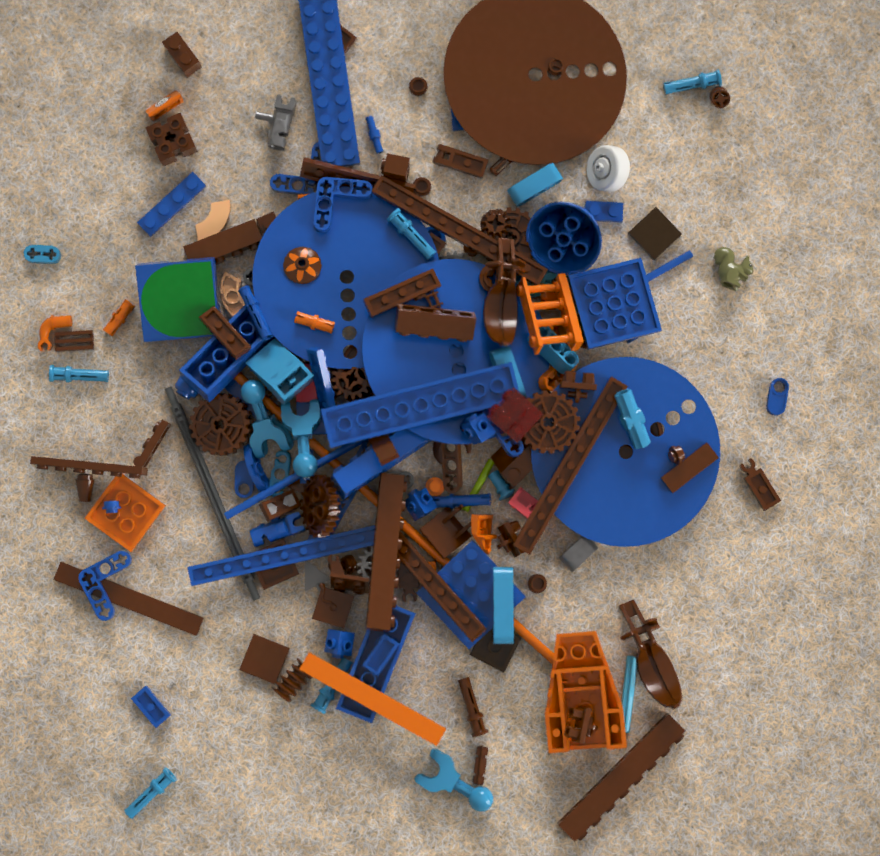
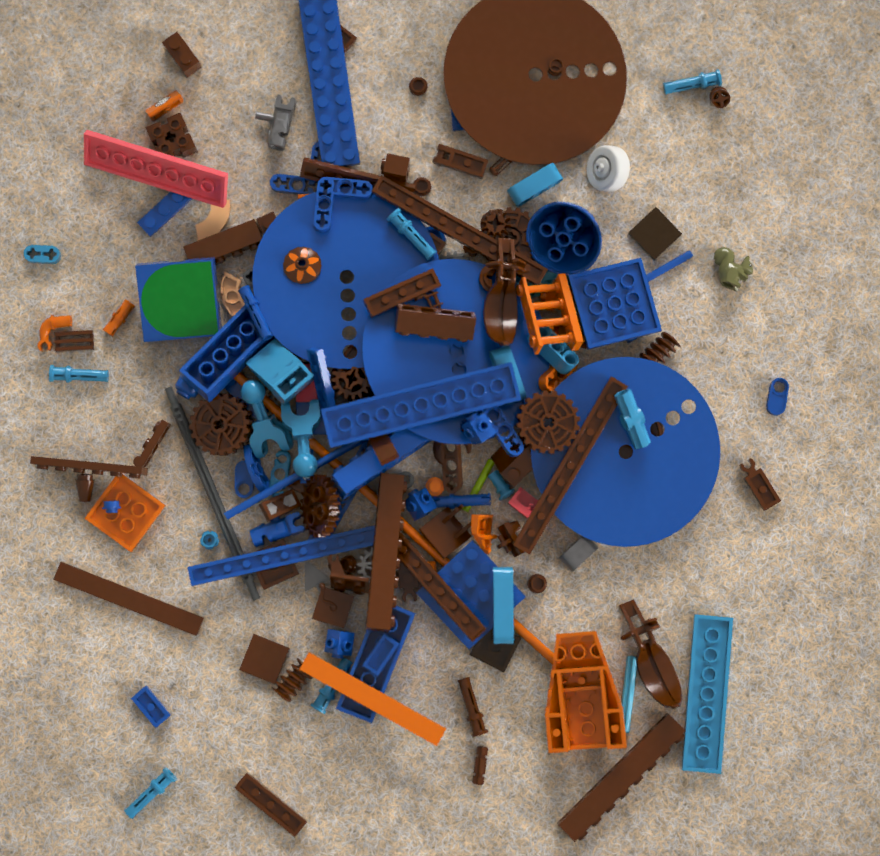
(97, 577): blue beam -> none
(155, 168): none -> coral plate
(214, 540): none -> dark azure plate
(224, 332): reddish brown tile -> none
(270, 804): none -> reddish brown plate
(314, 322): orange pin -> none
(374, 134): blue bar -> none
(448, 779): dark azure piece -> none
(514, 414): clear red plate -> none
(569, 382): reddish brown hips -> none
(583, 724): reddish brown hips -> none
(605, 211): blue plate -> none
(660, 349): none -> reddish brown piece
(676, 454): reddish brown plate -> none
(689, 467): reddish brown tile -> none
(707, 694): none -> dark azure plate

